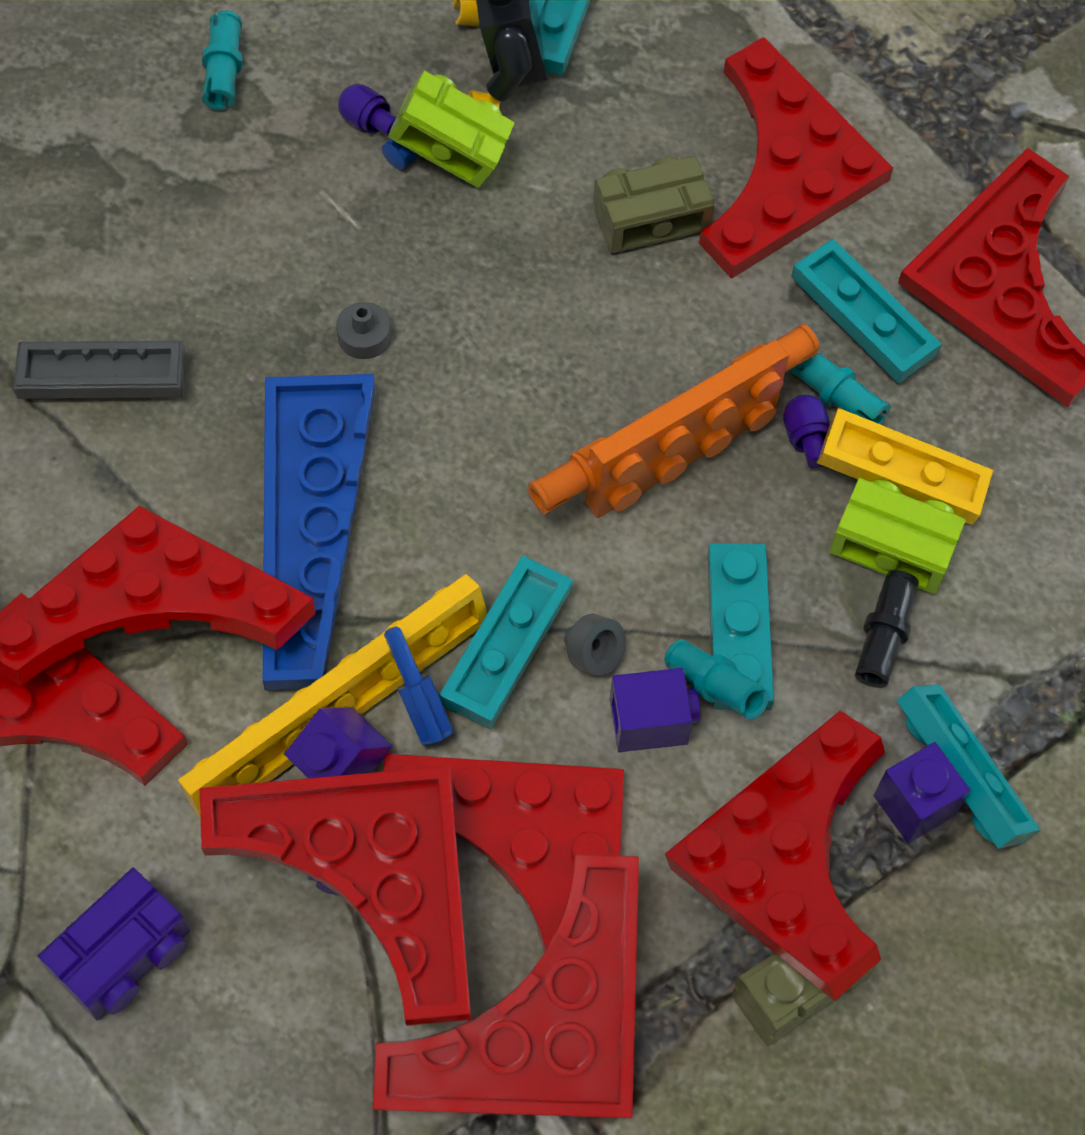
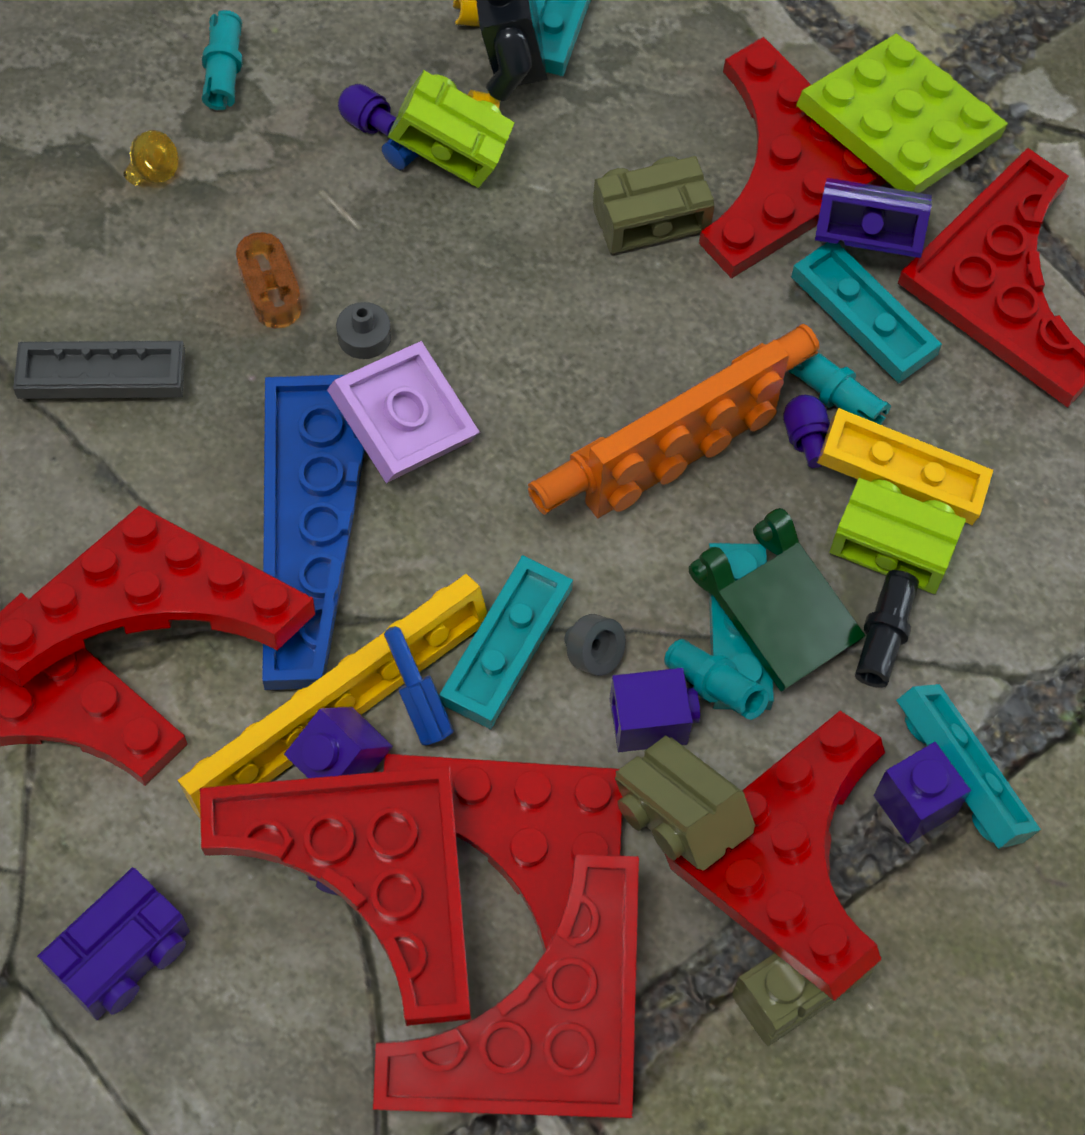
(152, 158): none -> clear yellow plate
(258, 282): none -> clear orange beam
(403, 411): none -> lavender plate
(683, 804): none -> olive brick
(782, 606): none -> dark green flag
(874, 217): none -> dark purple brick
(902, 115): none -> lime plate

